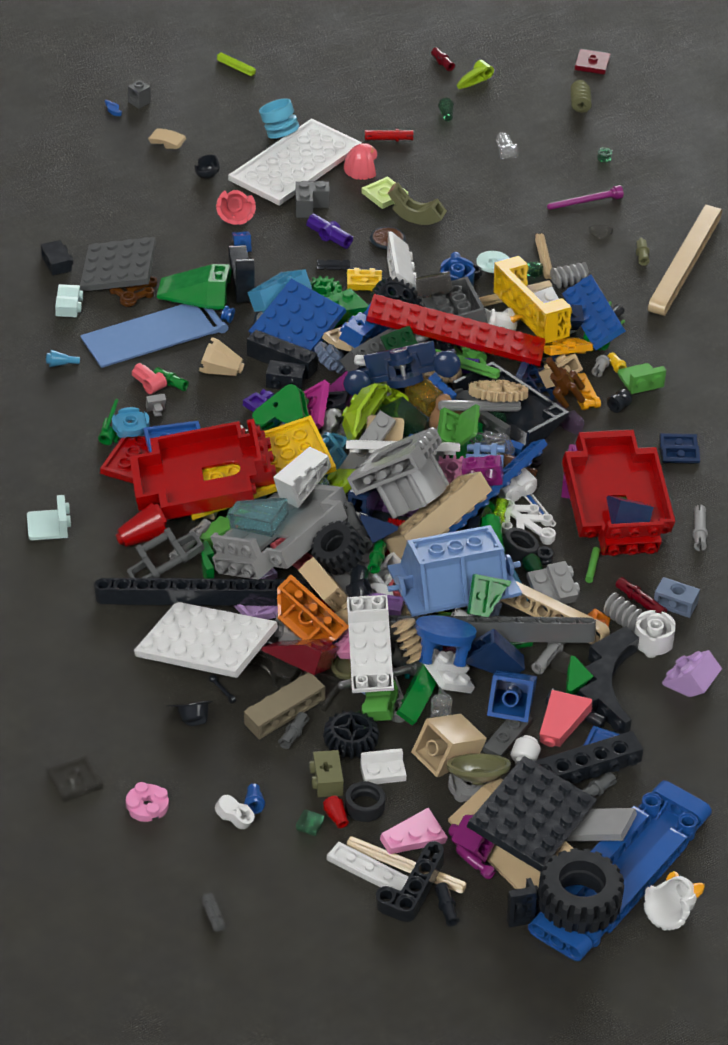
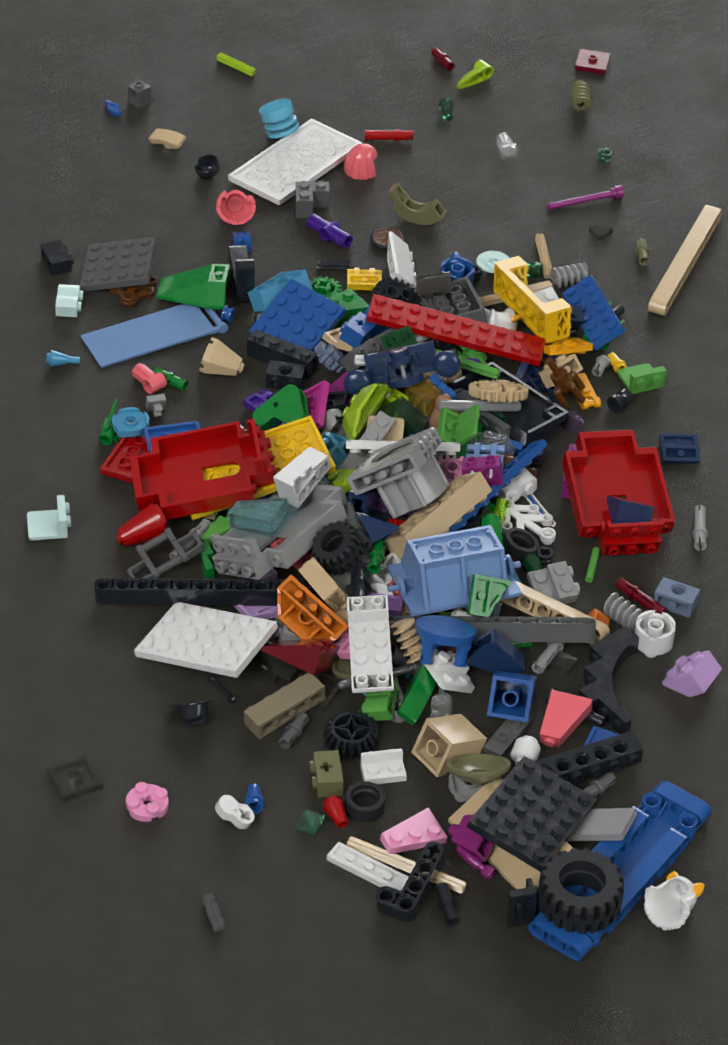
(379, 191): yellowish green plate -> none
(576, 676): green slope -> none

